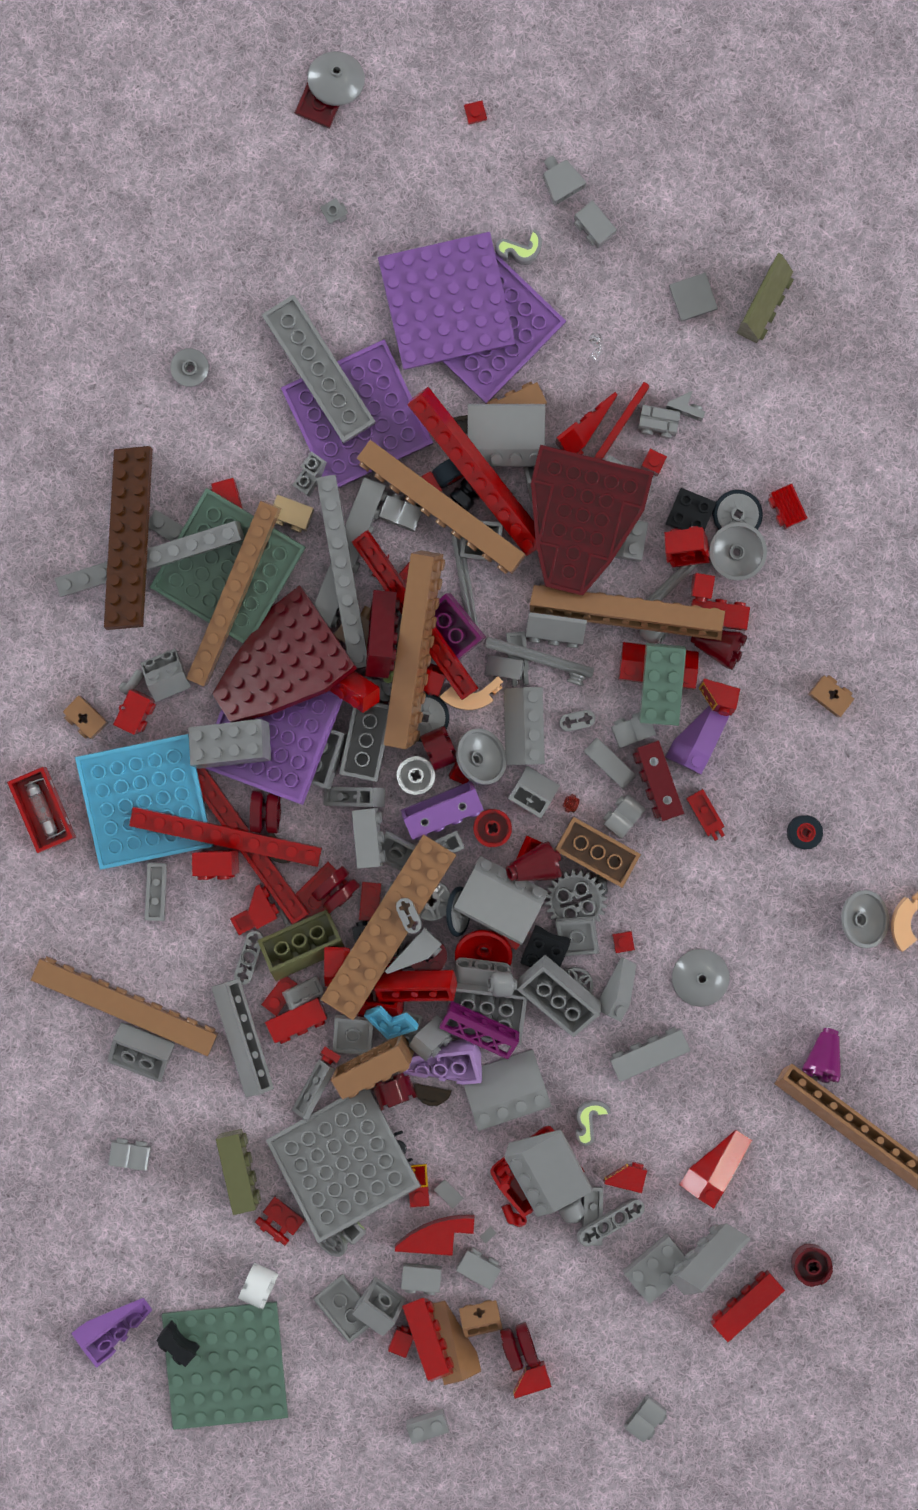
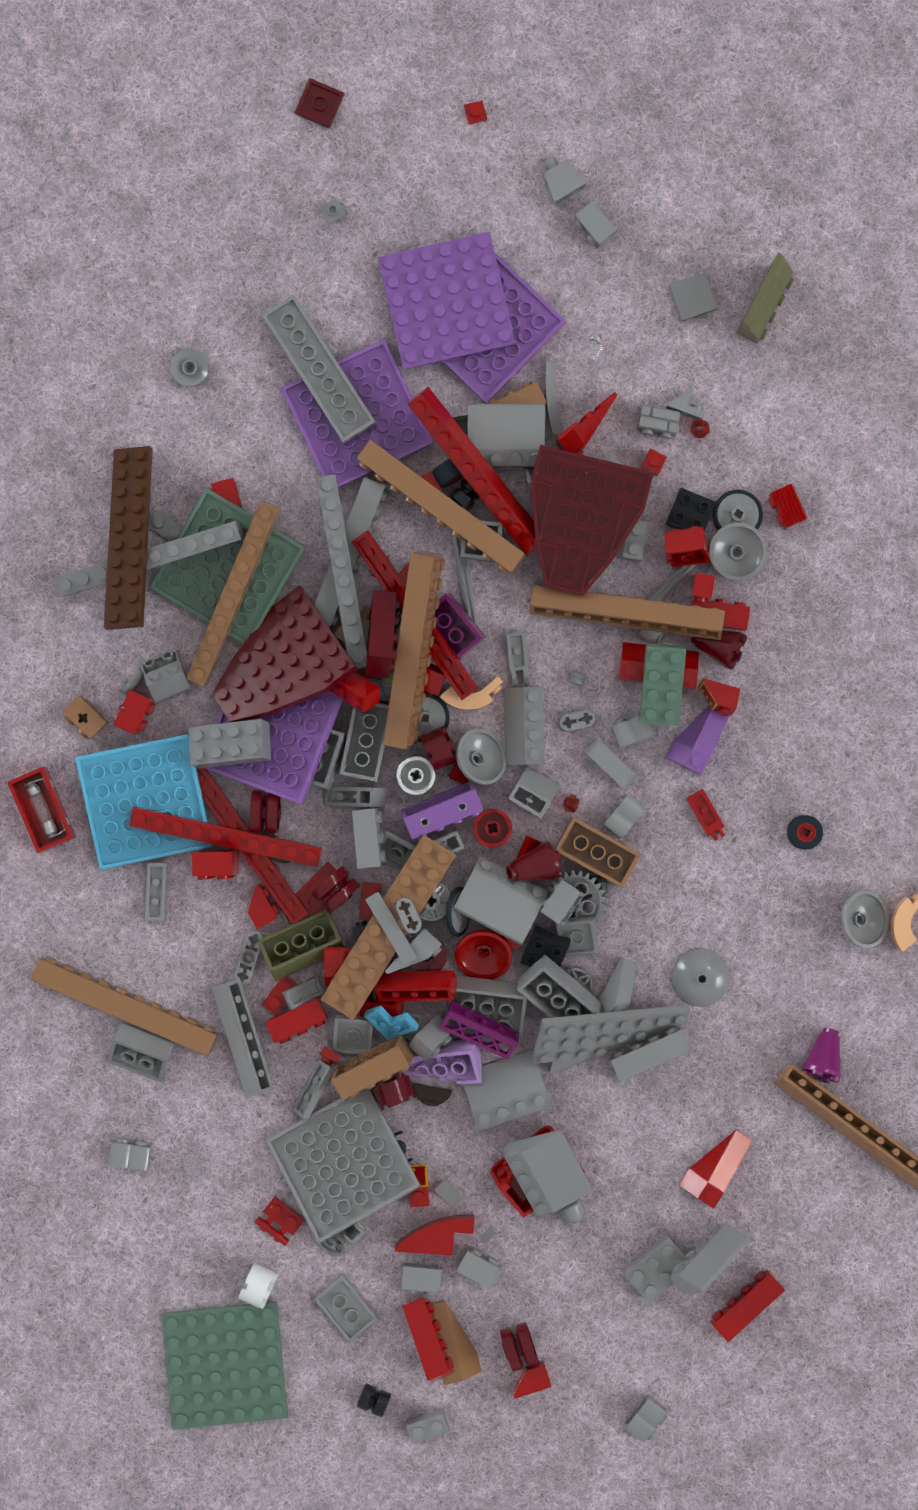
(102, 1333): medium lavender wedge -> none
(177, 1345): black brick -> none
(237, 1171): olive brick -> none
(242, 922): red plate -> none
(293, 514): tan brick -> none
(312, 468): light grey slope -> none
(332, 87): light grey dish -> none
(379, 1306): light grey slope -> none
(380, 1403): none -> black wheel
(391, 928): none -> light grey sticker
(400, 512): light grey brick -> none
(401, 1341): red brick -> none
(477, 971): light grey beam -> none
(489, 1322): medium nougat brick -> none
(502, 984): light grey head -> none
(504, 667): light grey slope -> none
(512, 1217): red arm -> none
(520, 253): light grey animal -> none
(538, 657): light grey axle -> none
(553, 412): none -> light grey sticker
(555, 629): light grey slope -> none
(562, 902): none -> light grey brick
(582, 1037): none -> light grey wing
(584, 1118): light grey animal -> none
(593, 1210): light grey plate -> none
(612, 1226): light grey beam -> none
(622, 421): red tile -> none
(623, 942): red plate -> none
(628, 1177): red slope -> none
(658, 780): dark red piece -> none
(700, 433): none -> clear red plate
(811, 1275): dark red brick -> none
(835, 705): medium nougat brick -> none

